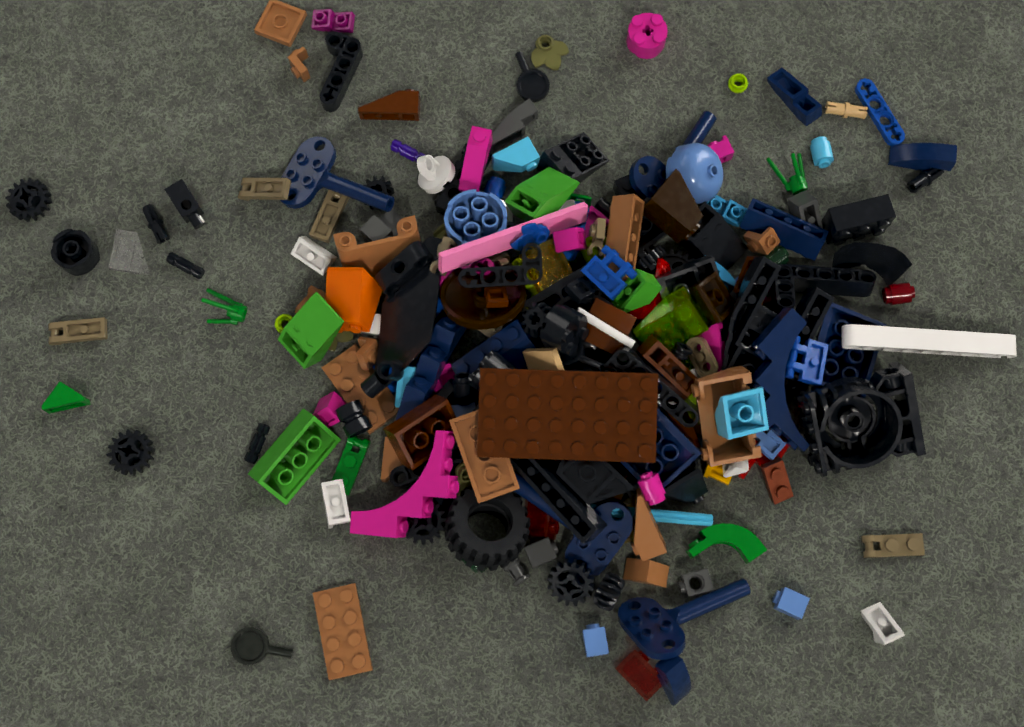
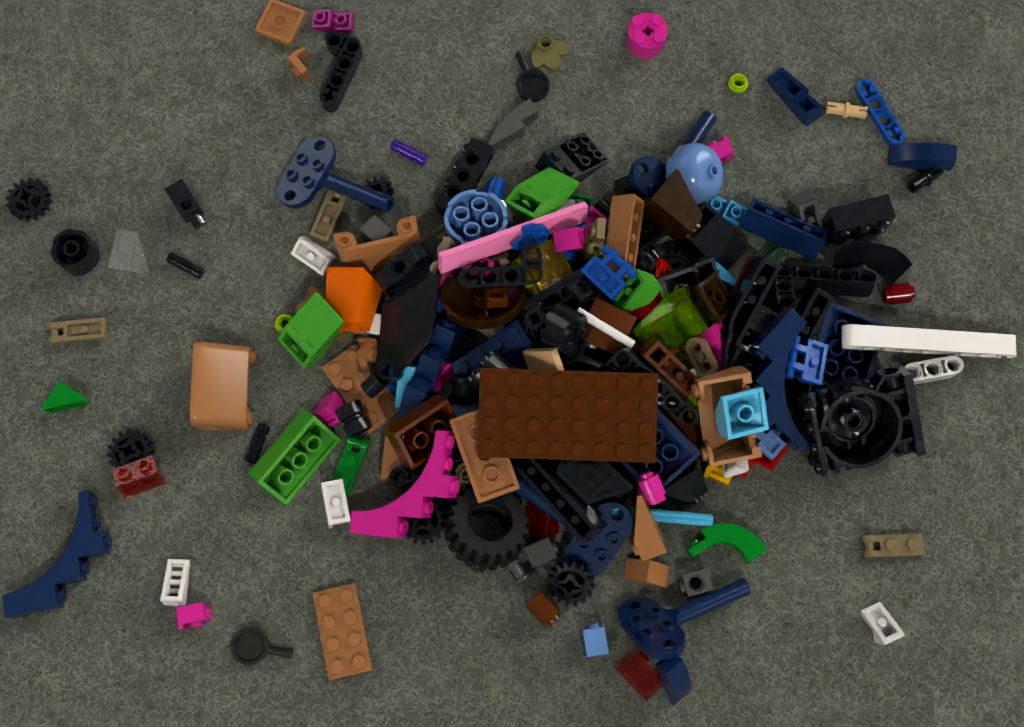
(71, 567): none -> dark blue arch
(138, 476): none -> clear red bracket
(155, 223): black axle -> none
(165, 598): none -> white slope
(193, 615): none -> dark pink brick
(220, 387): none -> medium nougat windscreen
(235, 311): green plant -> none
(264, 189): dark tan plate -> none
(396, 106): reddish brown slope -> none
(434, 173): white tile -> none
(475, 158): dark pink slope -> none
(516, 157): medium azure slope -> none
(543, 609): none -> reddish brown brick
(608, 591): black gear -> none
(681, 351): black bush -> none
(762, 243): medium nougat bracket -> none
(776, 480): copper plate -> none
(790, 602): medium blue brick -> none
(797, 182): green plant -> none
(821, 152): medium azure brick -> none
(939, 367): none -> white beam

